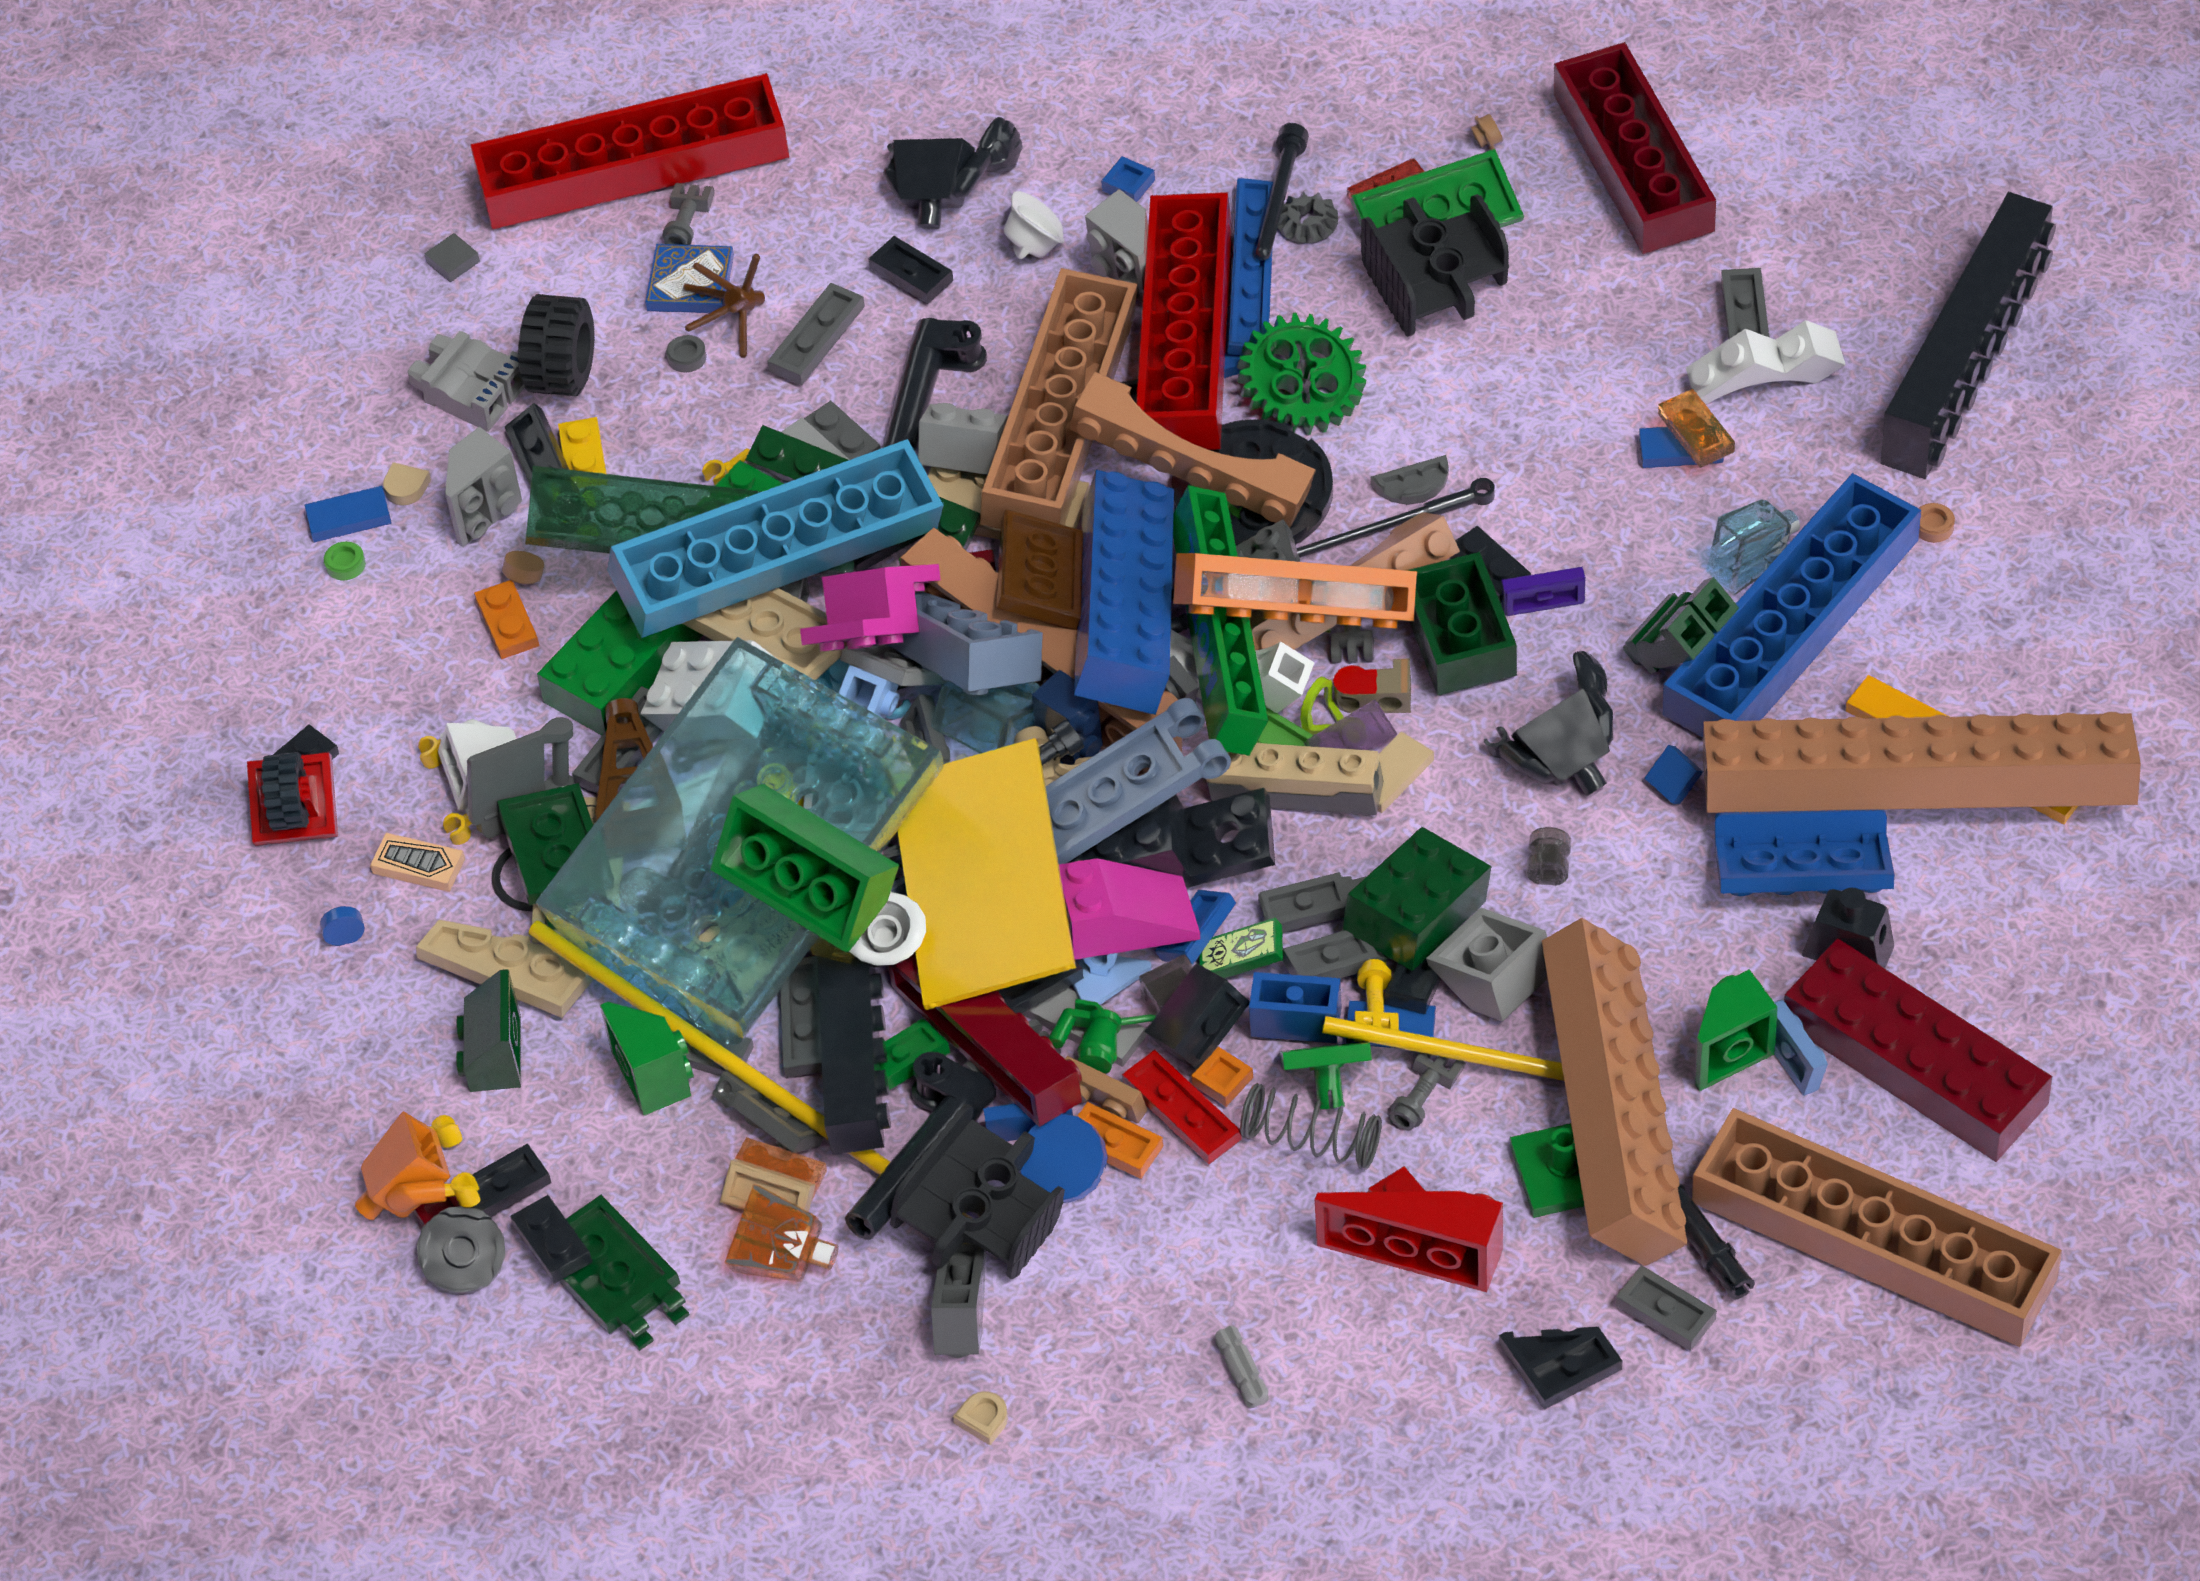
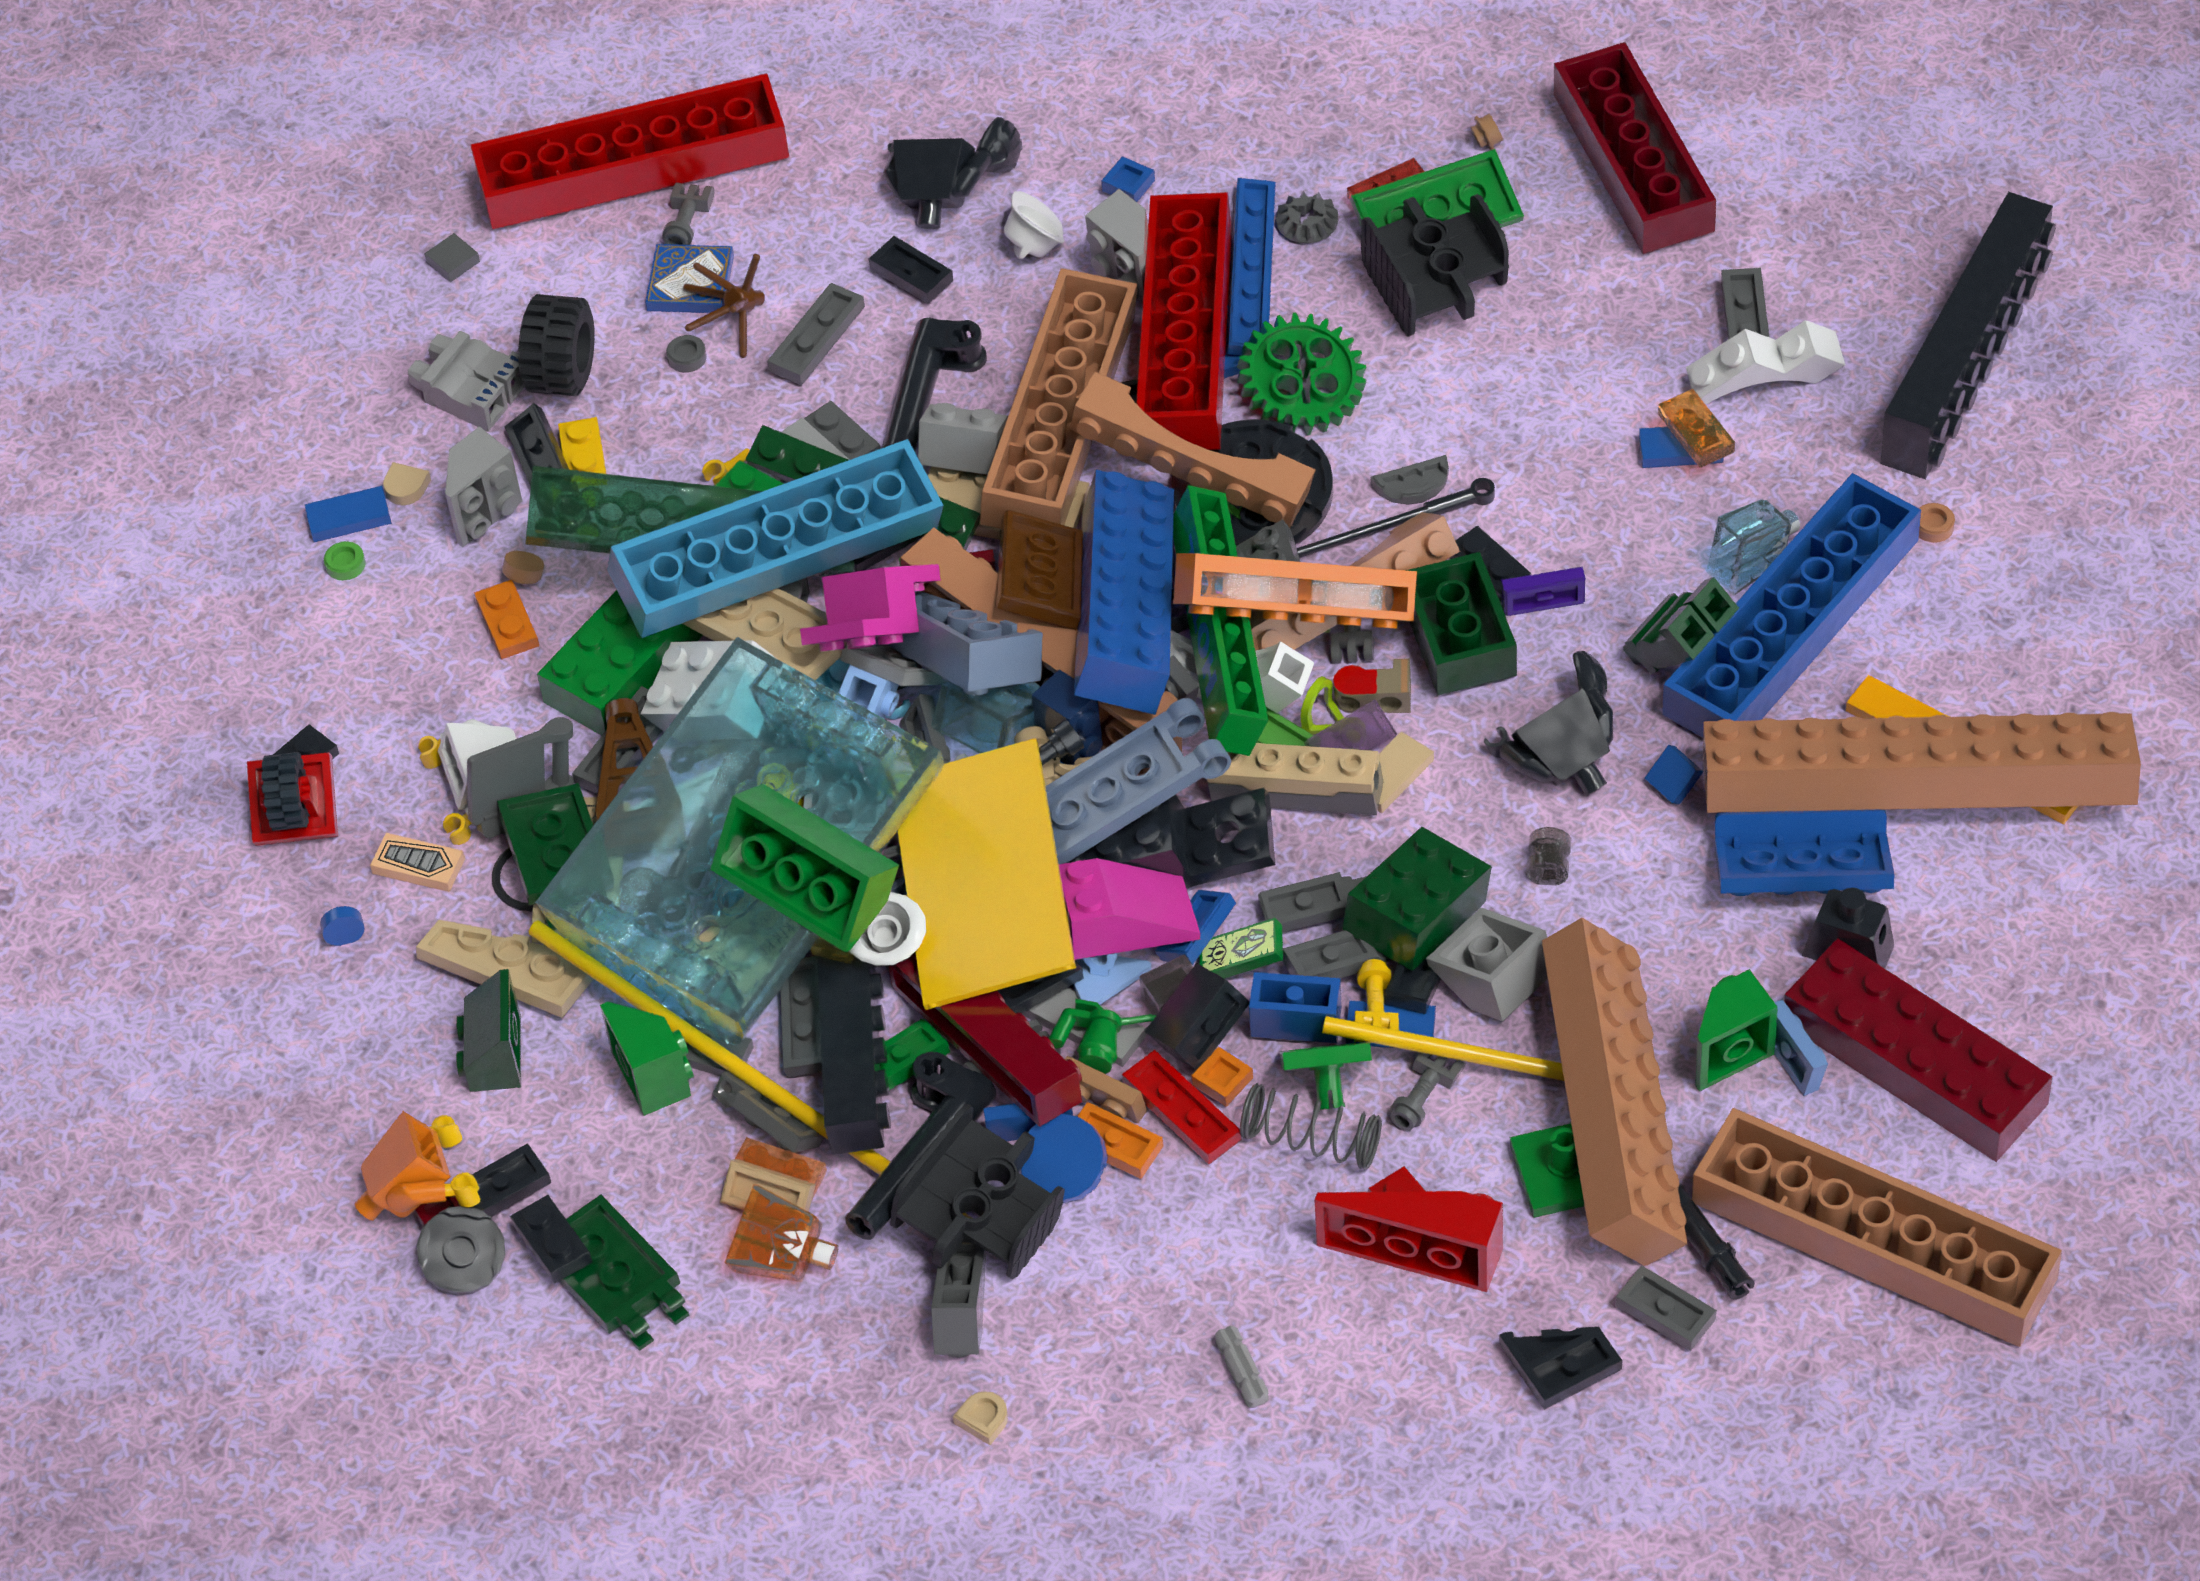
(1291, 143): black piece -> none

